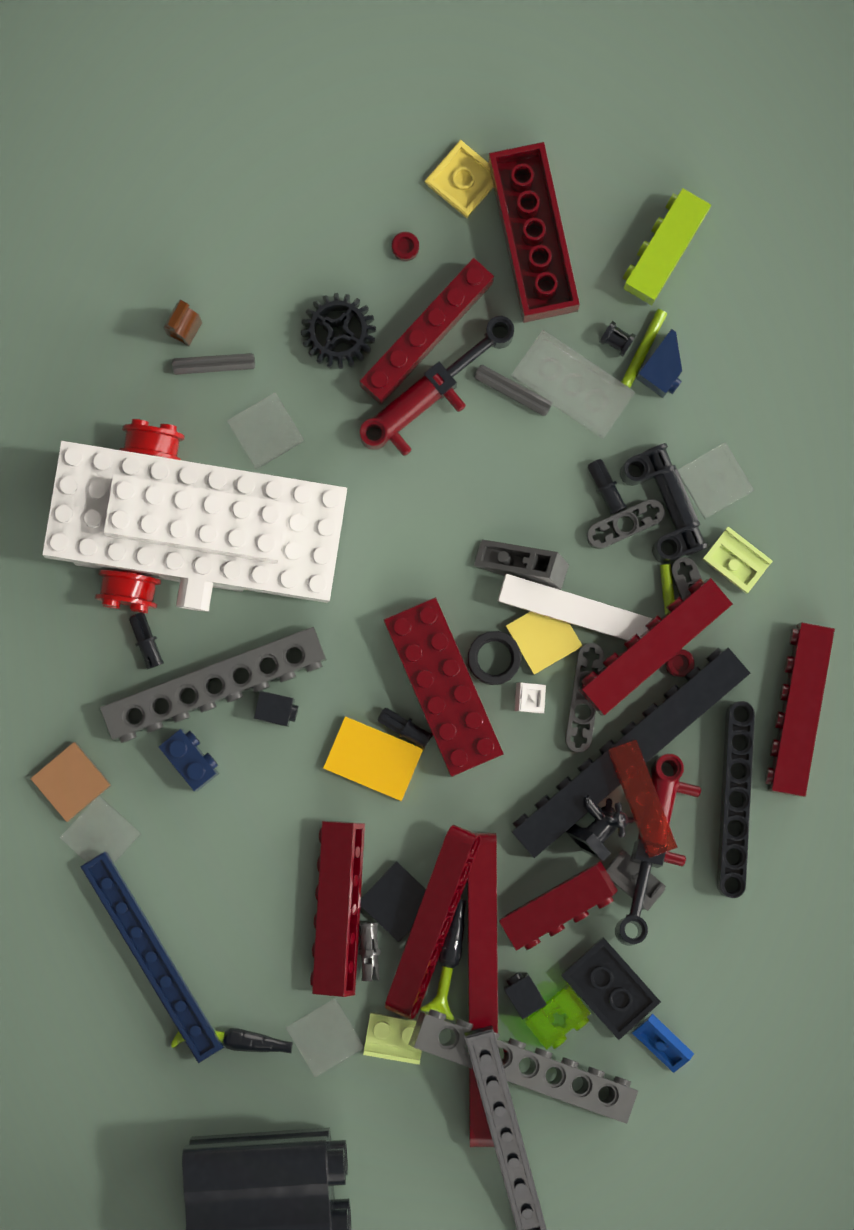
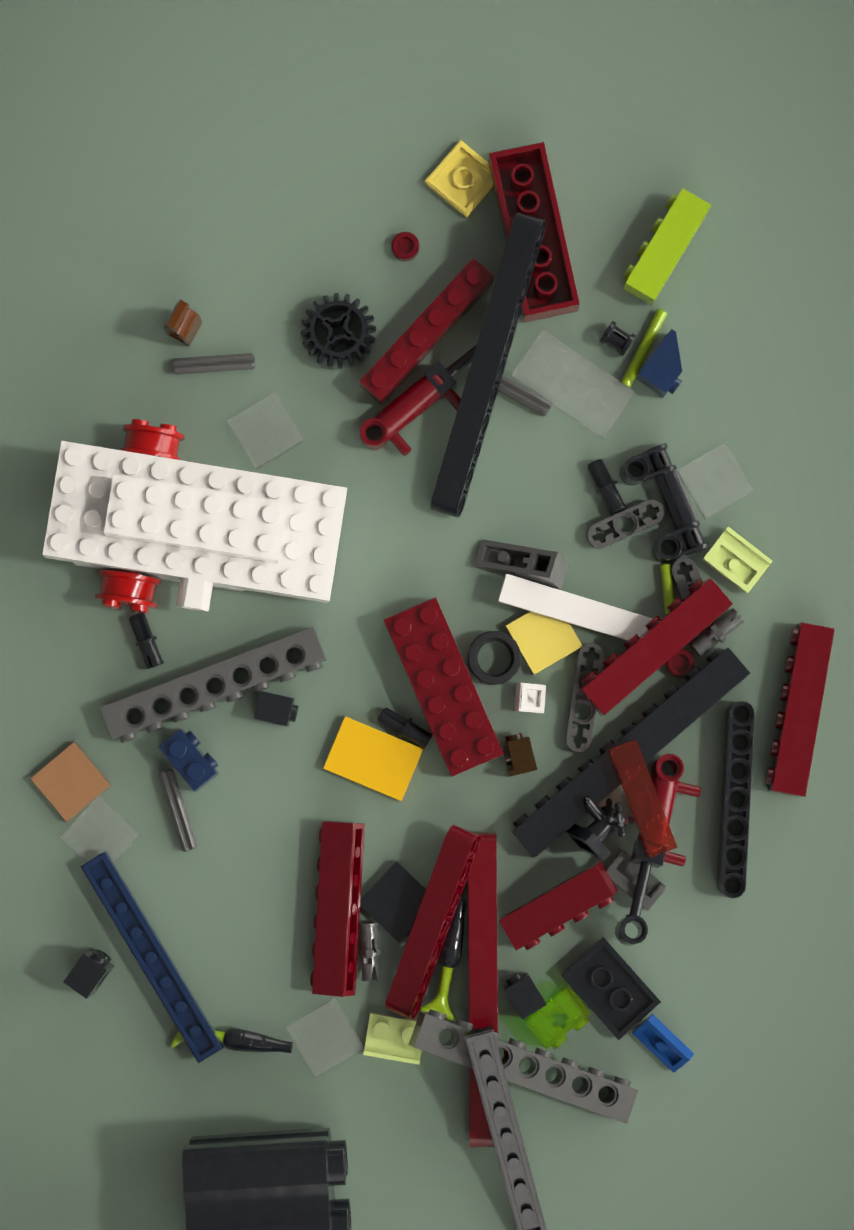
(89, 972): none -> black brick
(177, 810): none -> dark grey axle
(488, 364): none -> black beam
(519, 755): none -> dark brown brick
(716, 633): none -> dark grey pin

